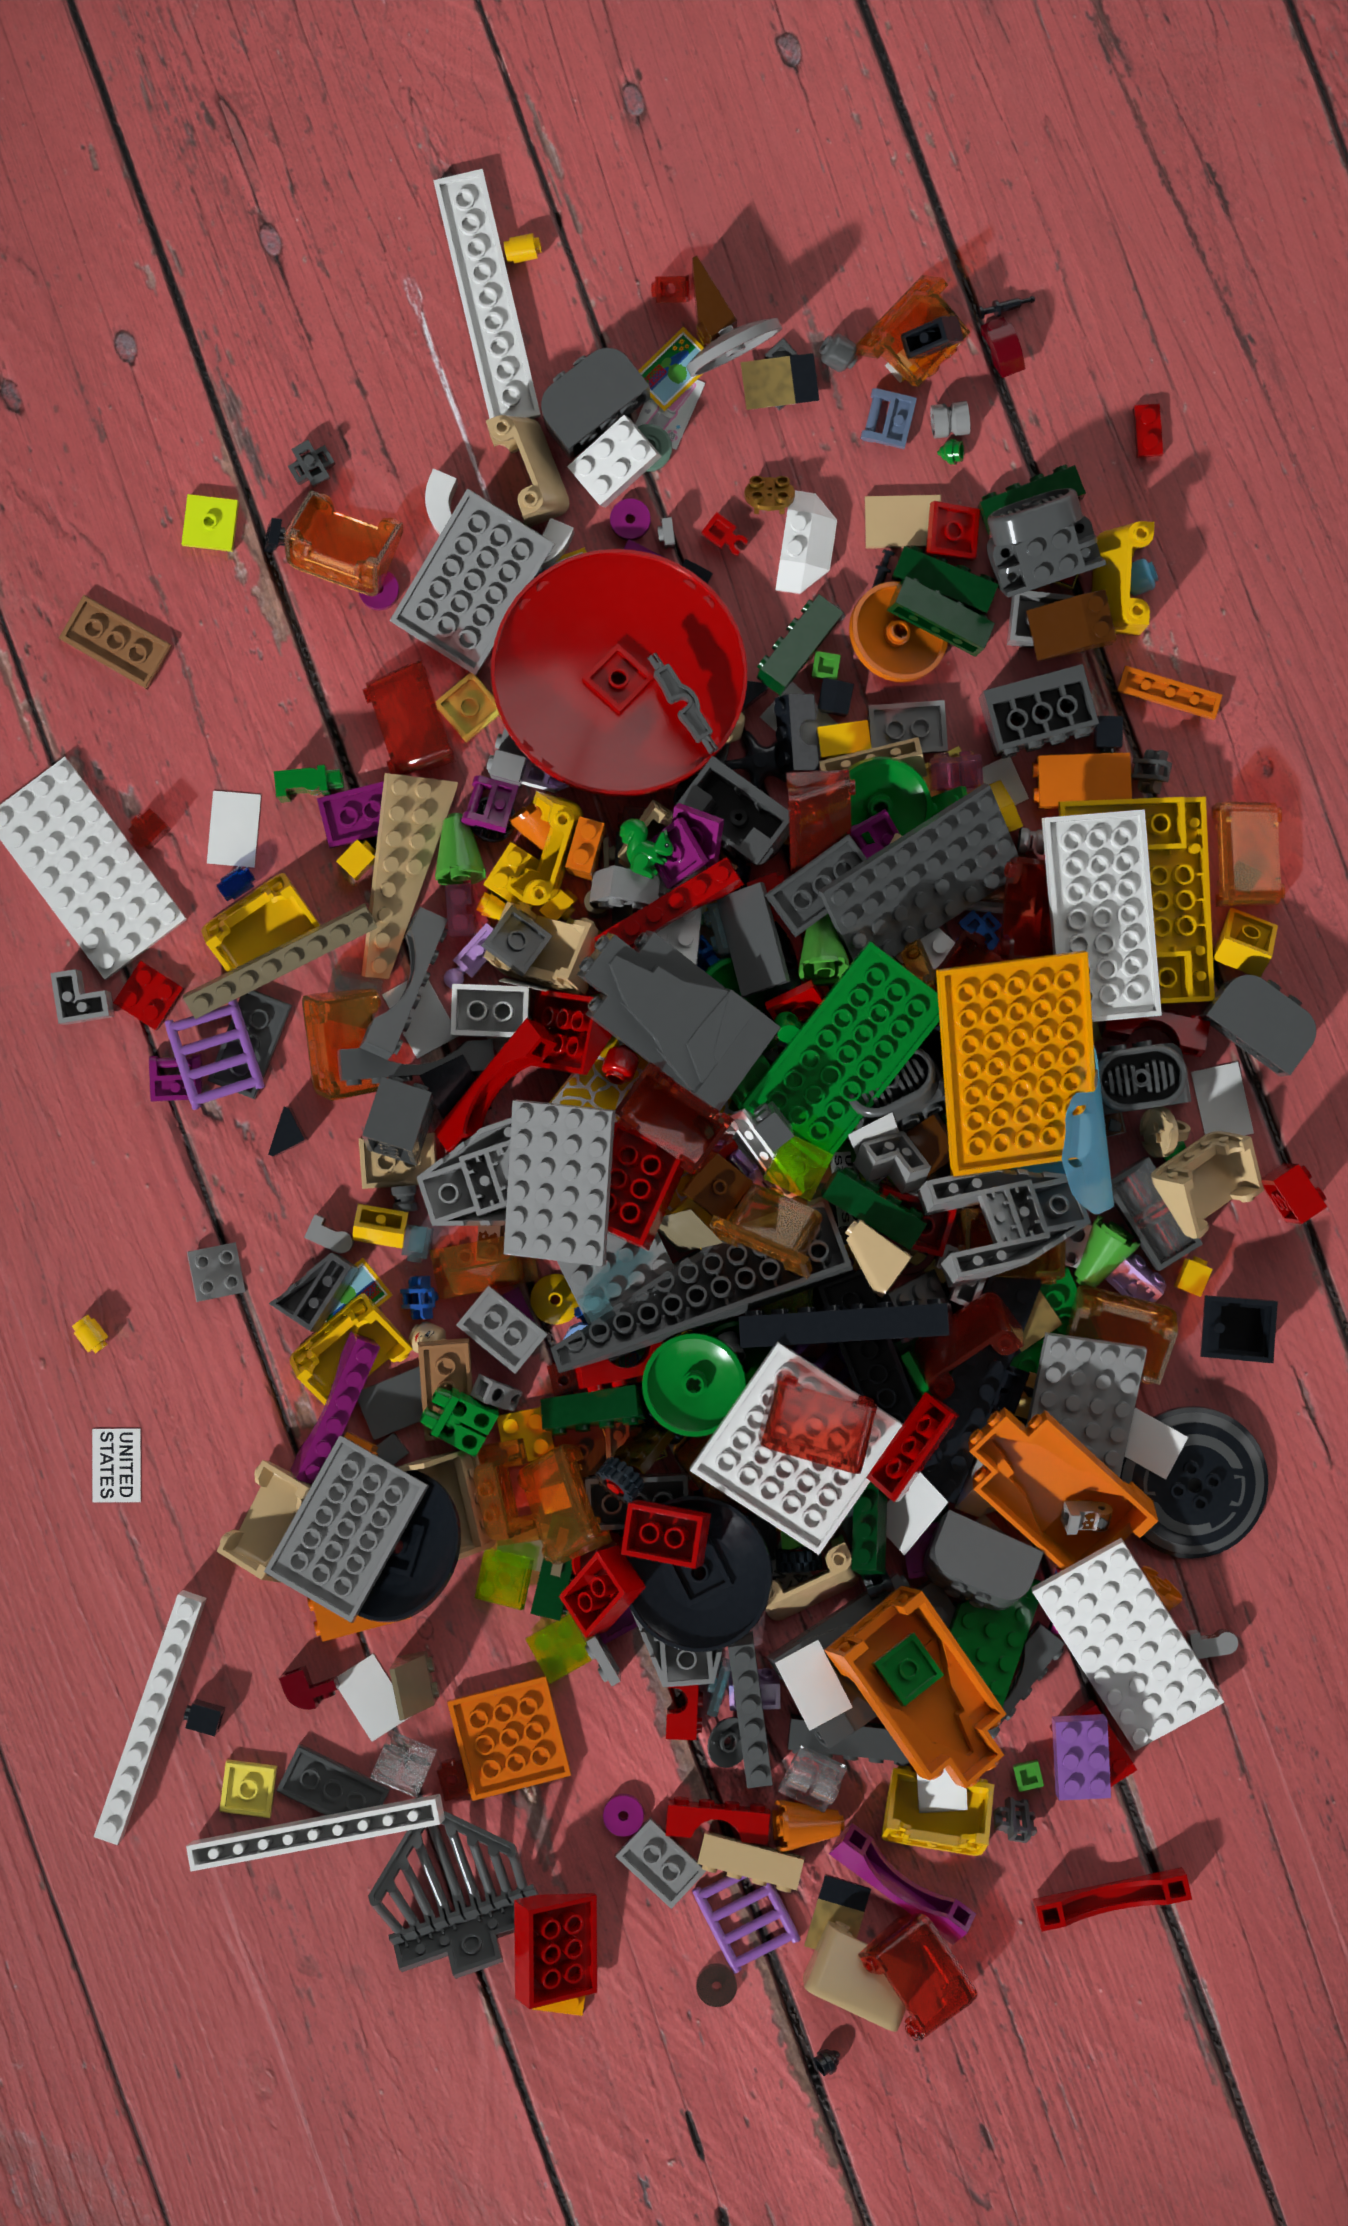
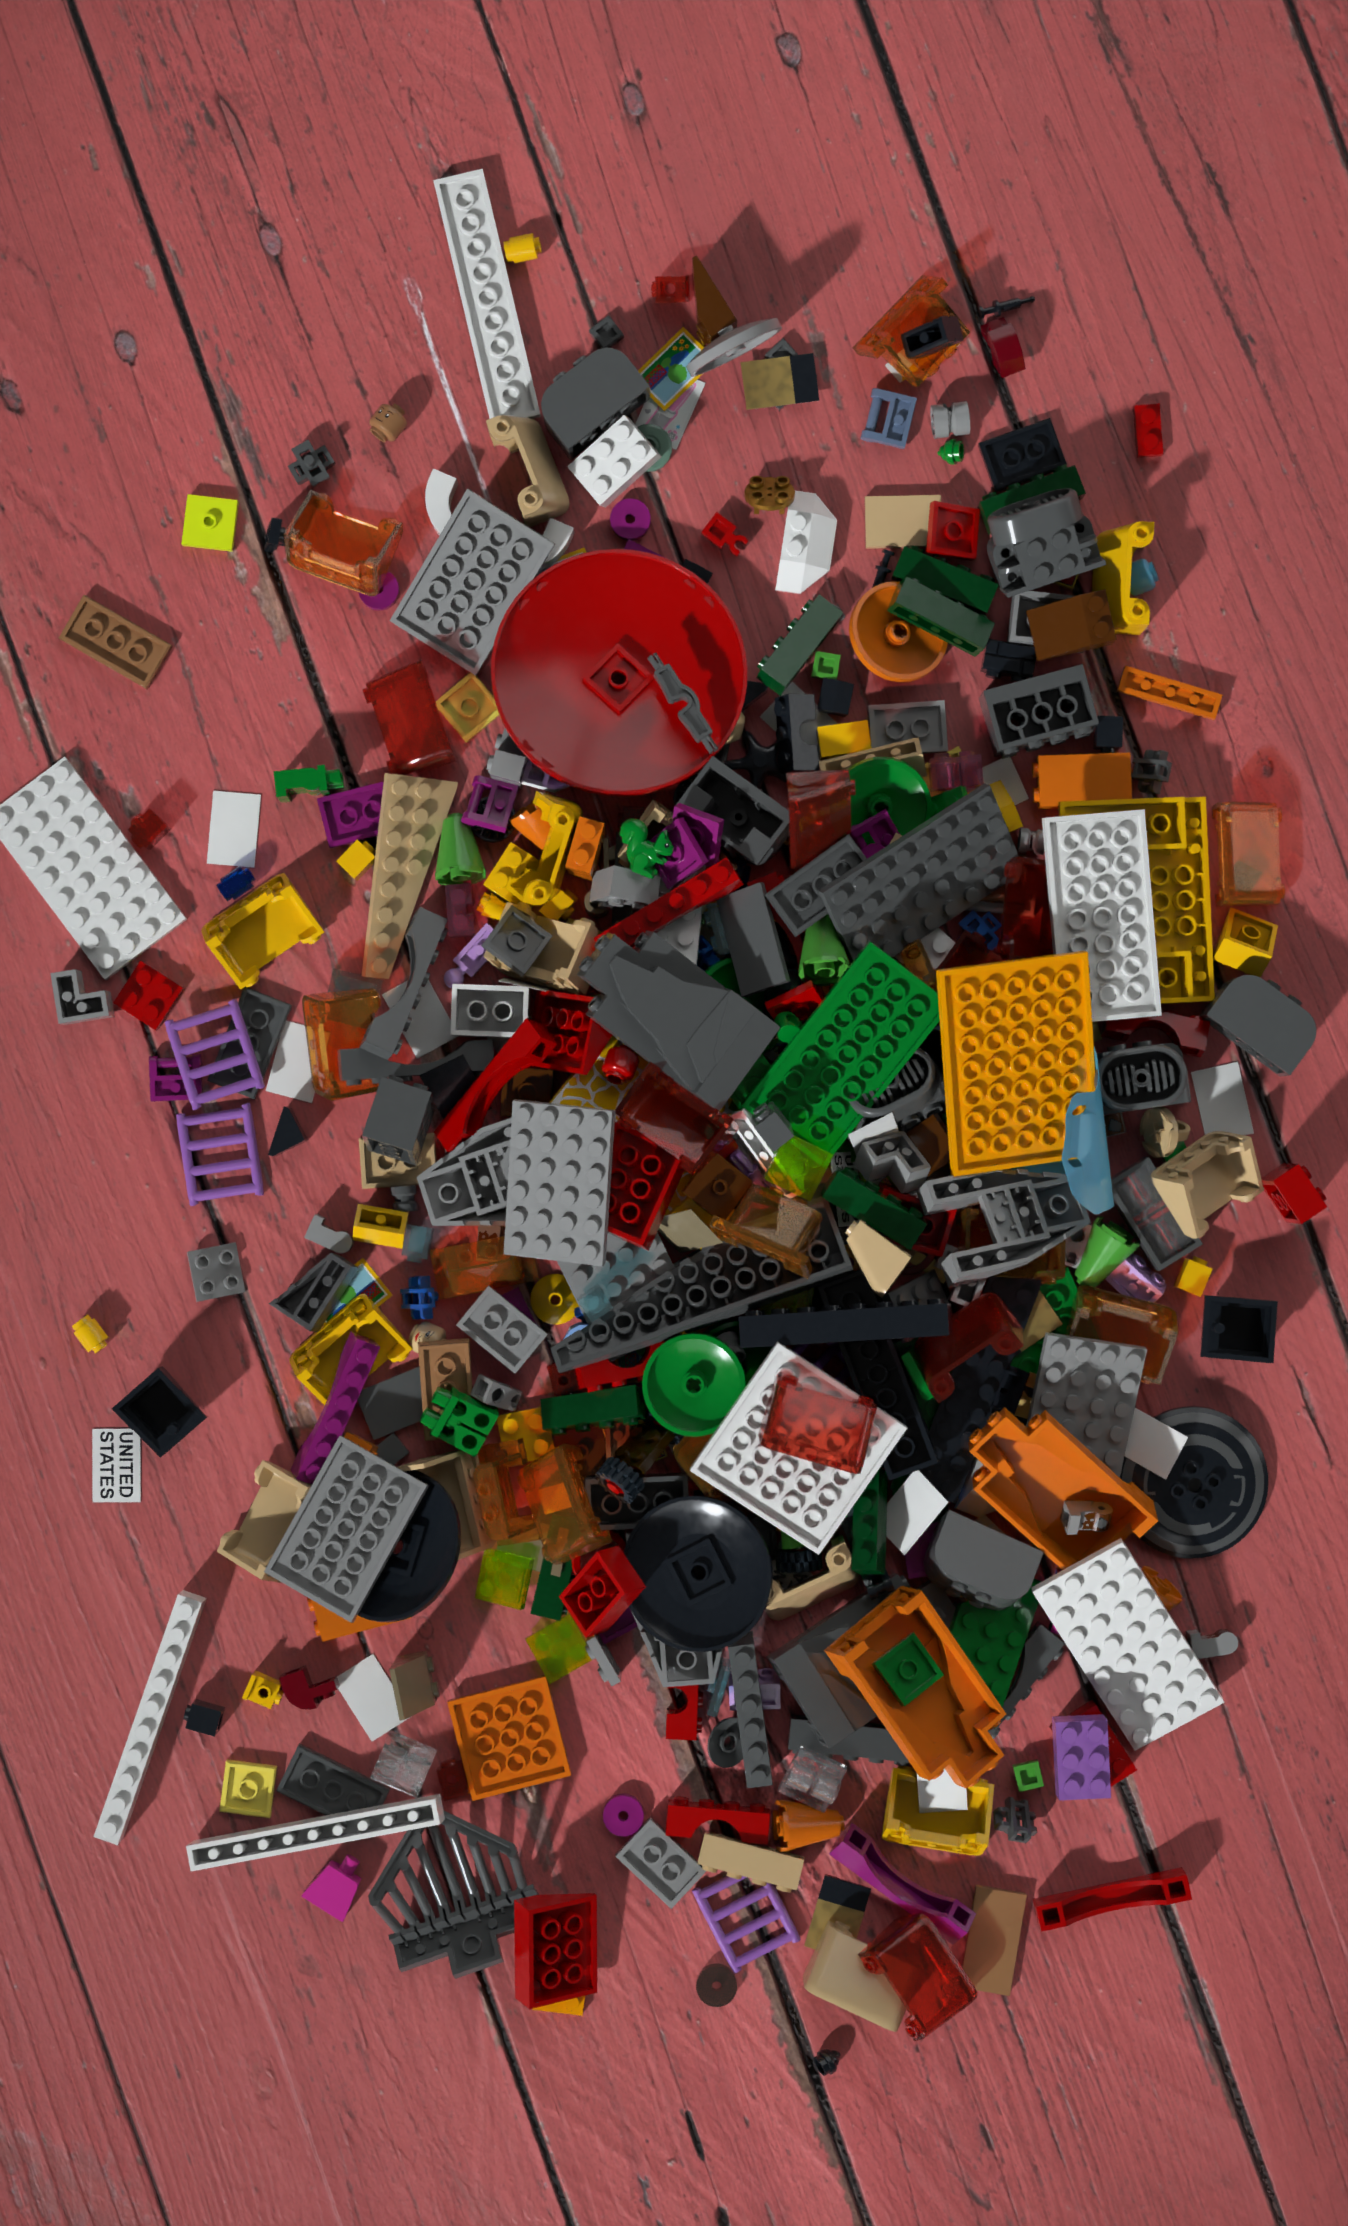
(160, 1411): none -> black piece
(248, 1137): none -> medium lavender bar
(258, 1681): none -> yellow brick
(280, 961): dark tan plate -> none
(291, 1065): none -> white sticker
(334, 1887): none -> dark pink torso
(388, 422): none -> medium nougat head
(528, 1085): none -> reddish brown plate
(606, 333): none -> dark grey tile
(665, 1534): red brick -> none
(666, 533): light grey plate -> none
(813, 1685): white sticker -> none
(838, 352): dark grey head -> none
(912, 1447): red slope -> none
(994, 1938): none -> medium nougat tile
(1008, 660): none -> black brick
(1021, 454): none -> black tile

